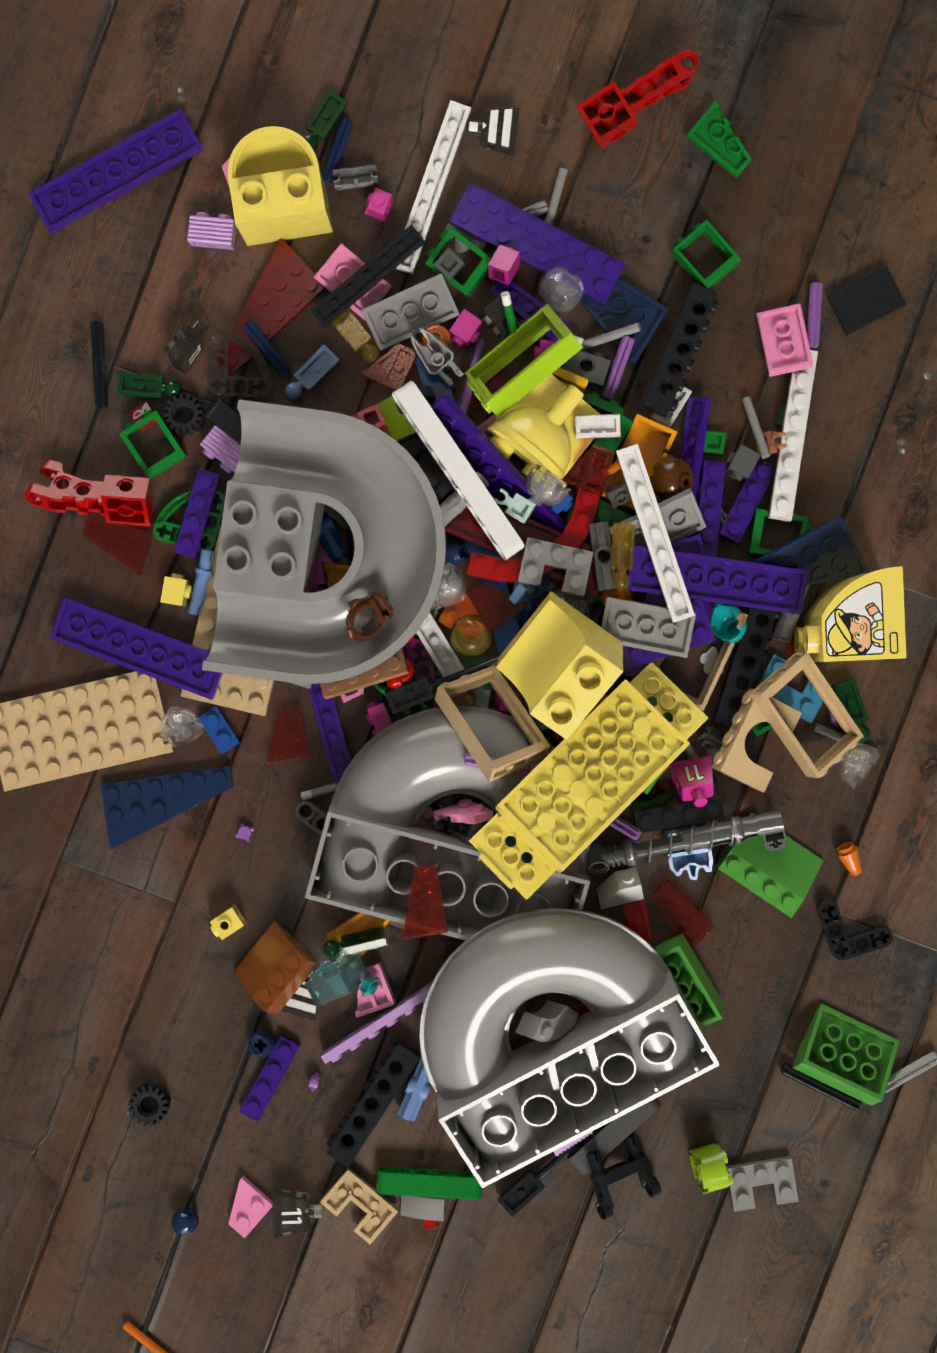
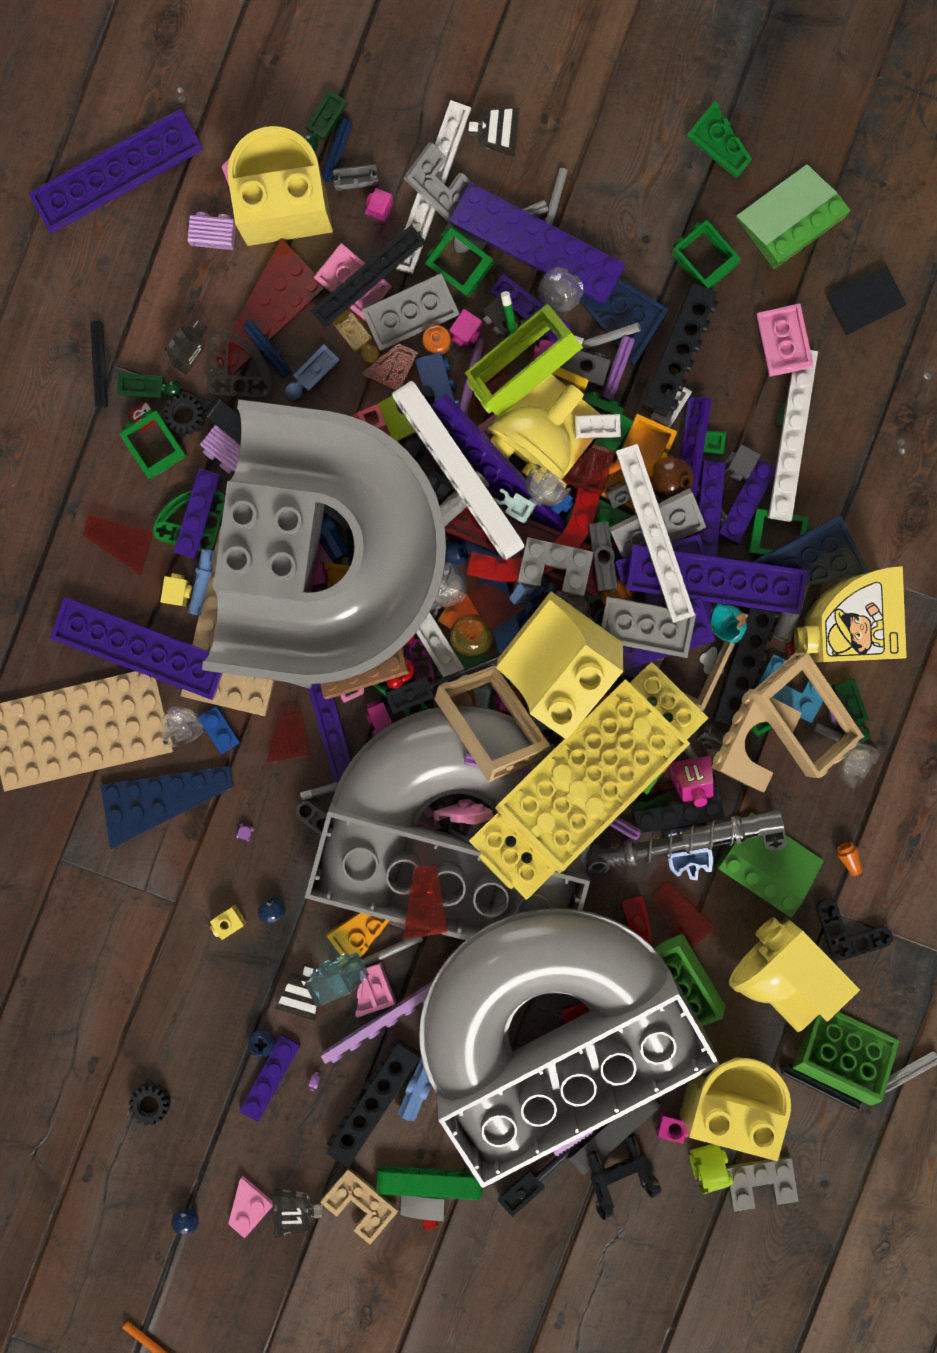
(117, 498): red brick -> none
(271, 911): none -> dark blue piece
(275, 969): dark orange slope -> none
(356, 942): dark green plate -> none
(369, 985): teal plate -> none
(380, 609): reddish brown piece -> none
(390, 950): none -> light grey piece
(423, 180): none -> light grey plate
(436, 356): light grey hinge -> none
(449, 264): dark grey tile -> none
(504, 264): dark pink brick -> none
(548, 1023): light grey brick -> none
(613, 111): red brick -> none
(620, 888): white slope -> none
(622, 553): clear yellow plate -> none
(664, 1122): none -> dark pink brick
(739, 1108): none -> light yellow piece
(757, 431): light grey bar -> none
(773, 441): nougat plate -> none
(792, 215): none -> bright green slope
(792, 975): none -> light yellow piece
(814, 314): medium lavender axle -> none

